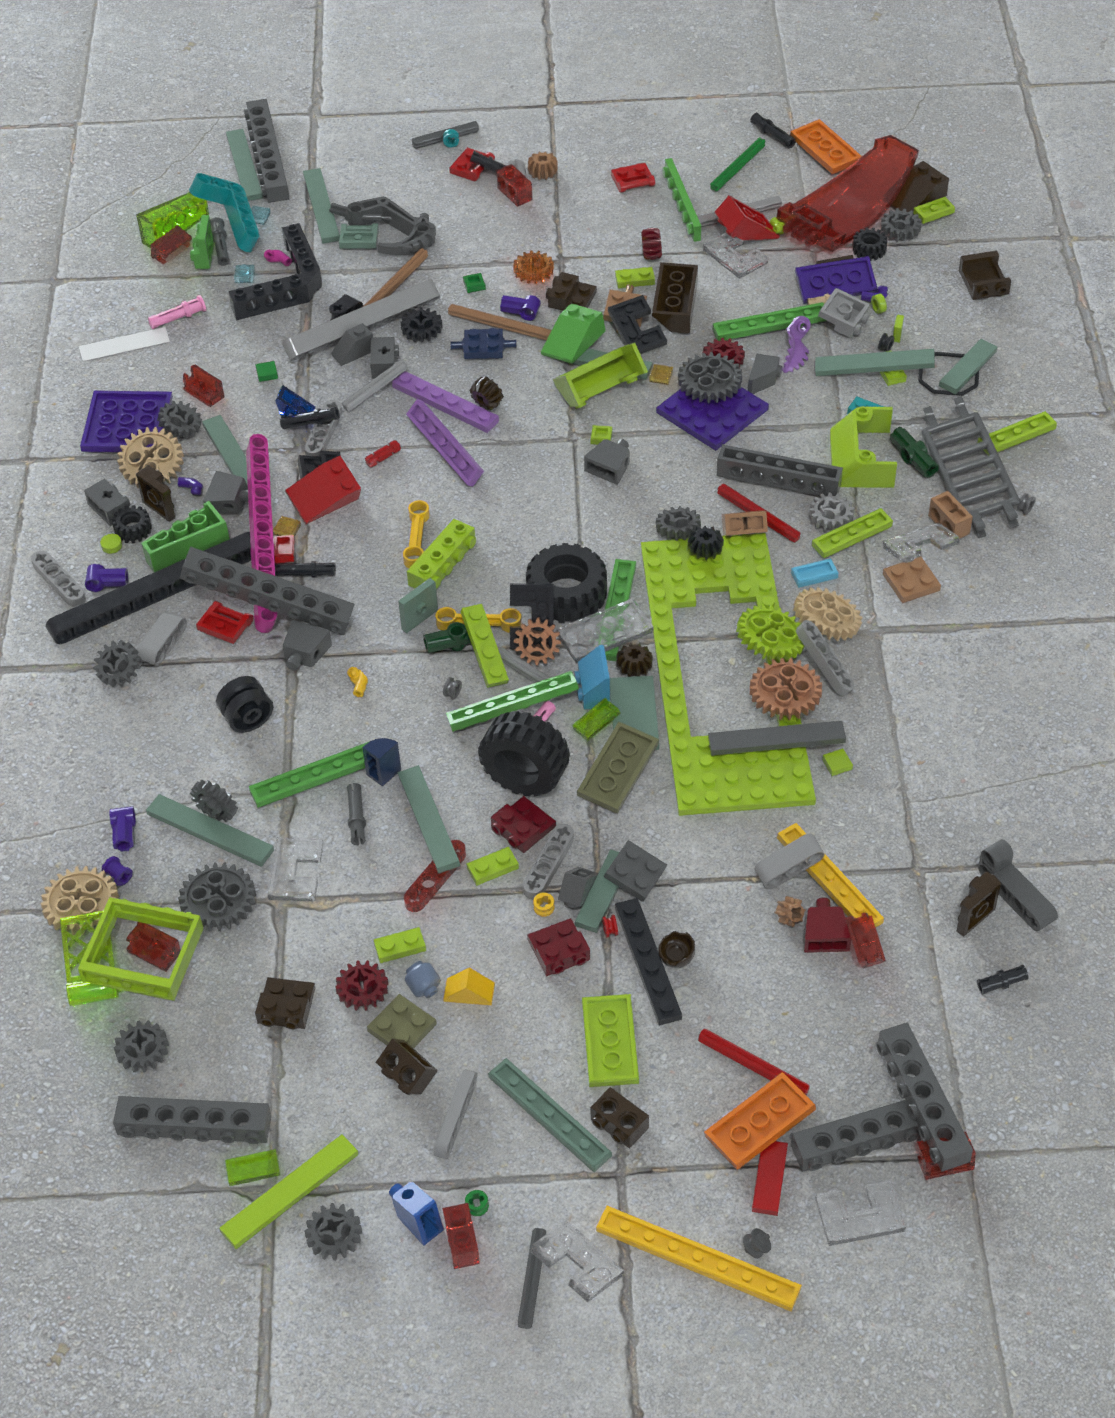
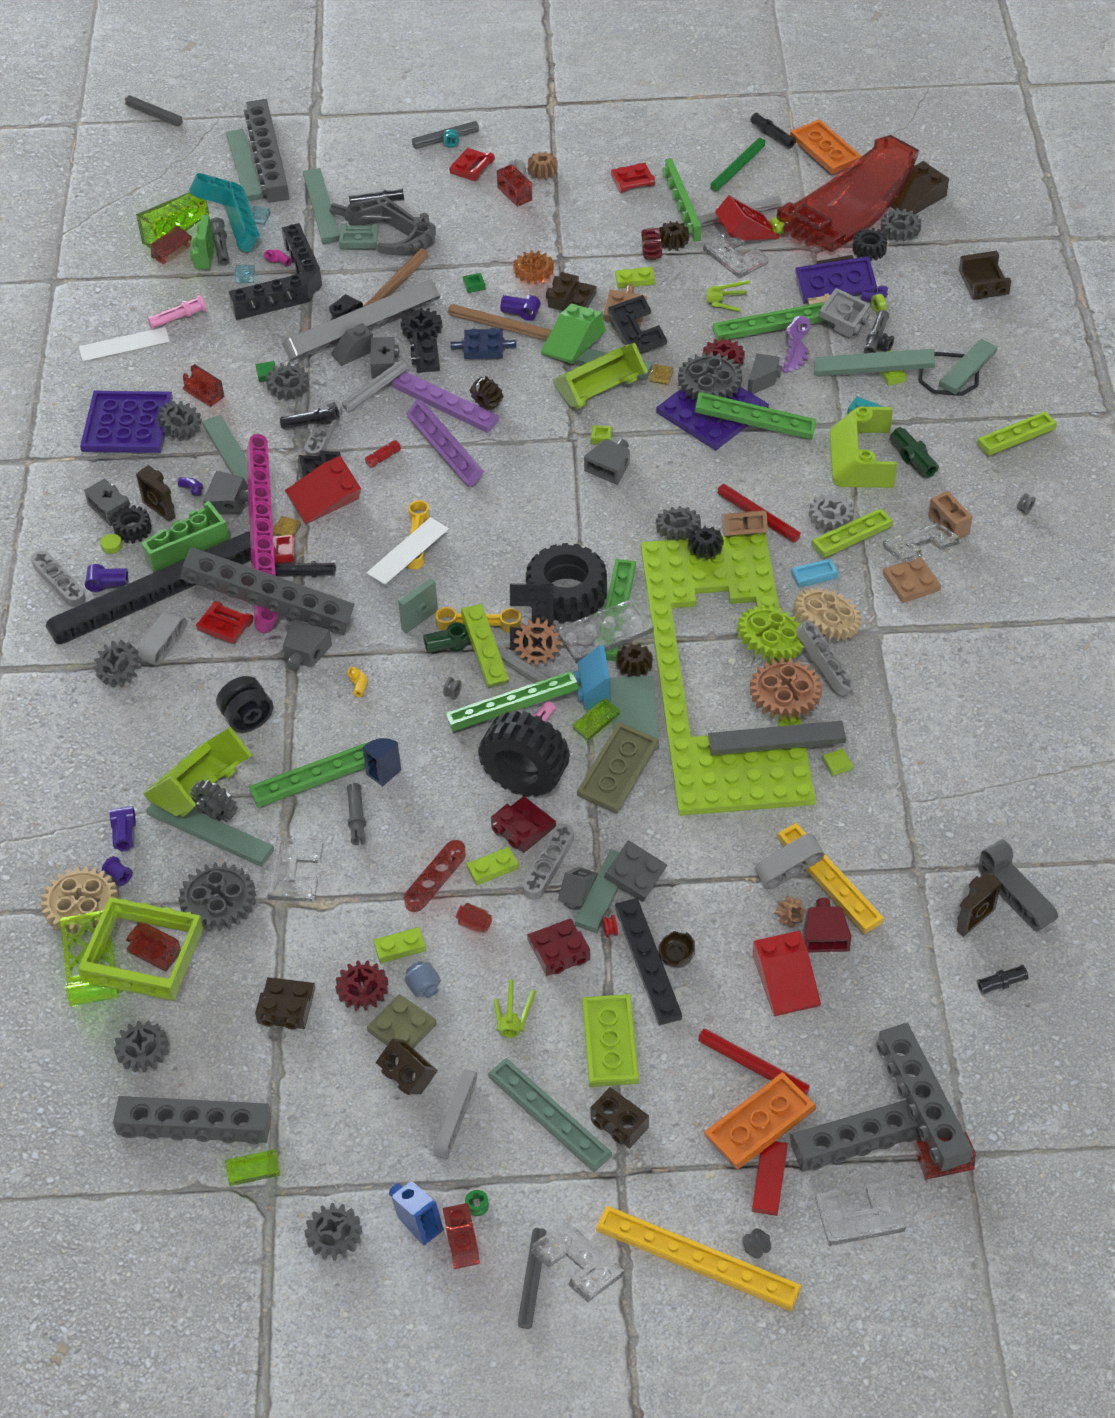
(153, 110): none -> dark grey axle
(162, 445): tan gear -> none
(206, 762): none -> lime windscreen
(287, 381): none -> dark grey gear
(288, 1191): lime tile -> none
(291, 403): clear blue slope -> none
(393, 195): none -> black pin
(407, 550): none -> white sticker
(425, 355): none -> black bracket
(428, 819): sand green tile -> none
(442, 554): lime brick -> none
(469, 988): yellow slope -> none
(474, 918): none -> clear red brick
(486, 162): black pin -> none
(510, 1024): none -> lime plant
(548, 909): yellow bush -> none
(674, 235): none -> dark brown gear
(675, 296): dark brown slope -> none
(716, 294): none -> lime plant
(755, 415): none -> bright green plate
(778, 471): dark grey brick -> none
(786, 973): none -> red slope
(865, 940): clear red hinge -> none
(879, 325): none -> dark grey pin
(898, 327): lime tile -> none
(934, 210): lime plate -> none
(1007, 486): dark grey bar -> none

